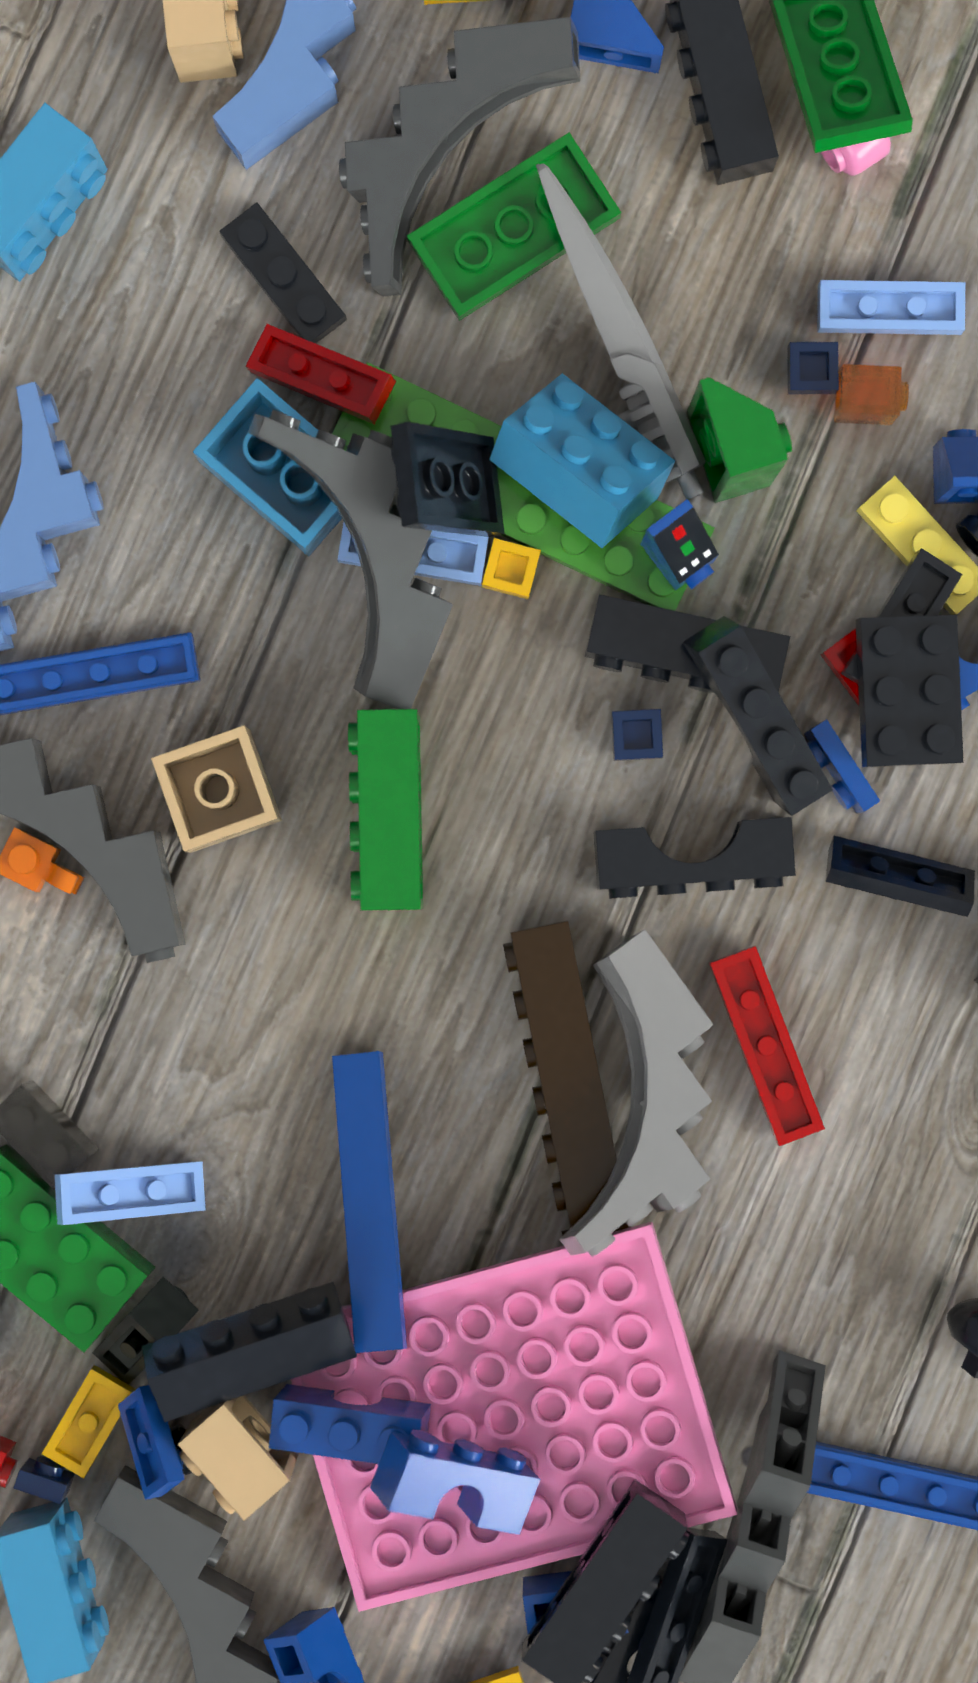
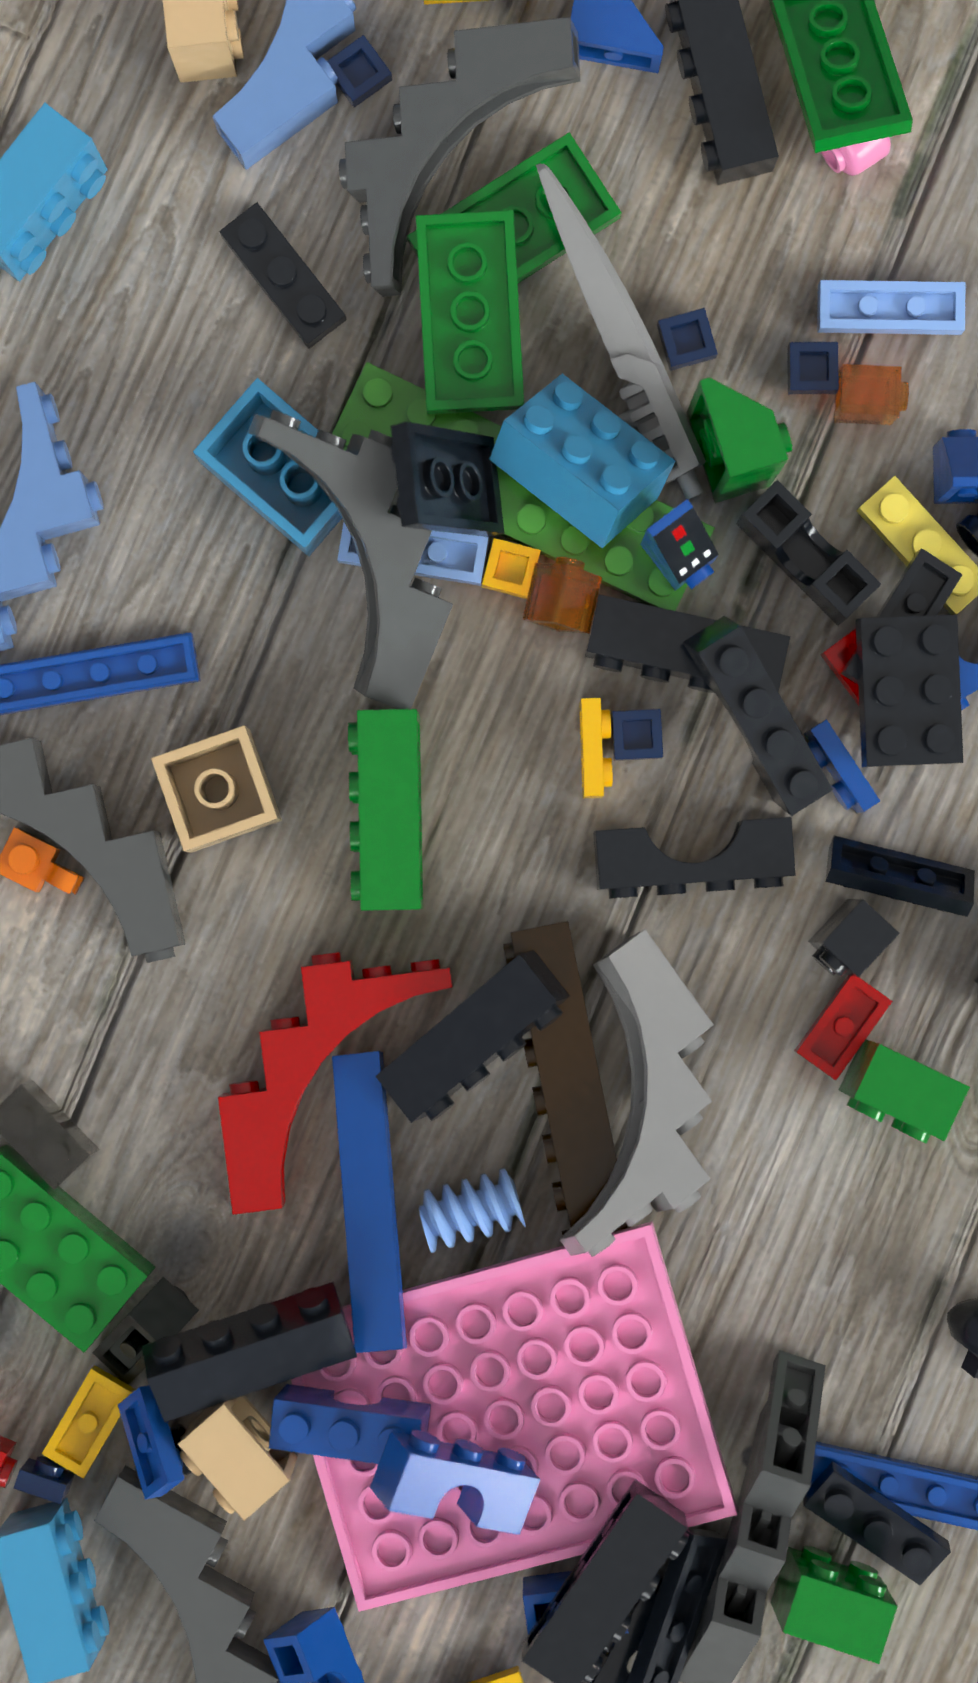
(129, 1192): light blue plate -> none
(260, 1120): none -> red arch
(321, 373): red plate -> none
(359, 71): none -> dark blue plate
(470, 312): none -> green plate
(470, 1210): none -> light blue piece
(473, 1036): none -> black brick
(562, 596): none -> clear orange brick
(594, 726): none -> yellow plate
(687, 339): none -> dark blue plate
(766, 1045): red plate -> none
(823, 573): none -> black arch
(834, 1603): none -> green brick
(843, 1026): none -> red plate
(852, 939): none -> black brick
(876, 1523): none -> black plate
(912, 1093): none -> green brick

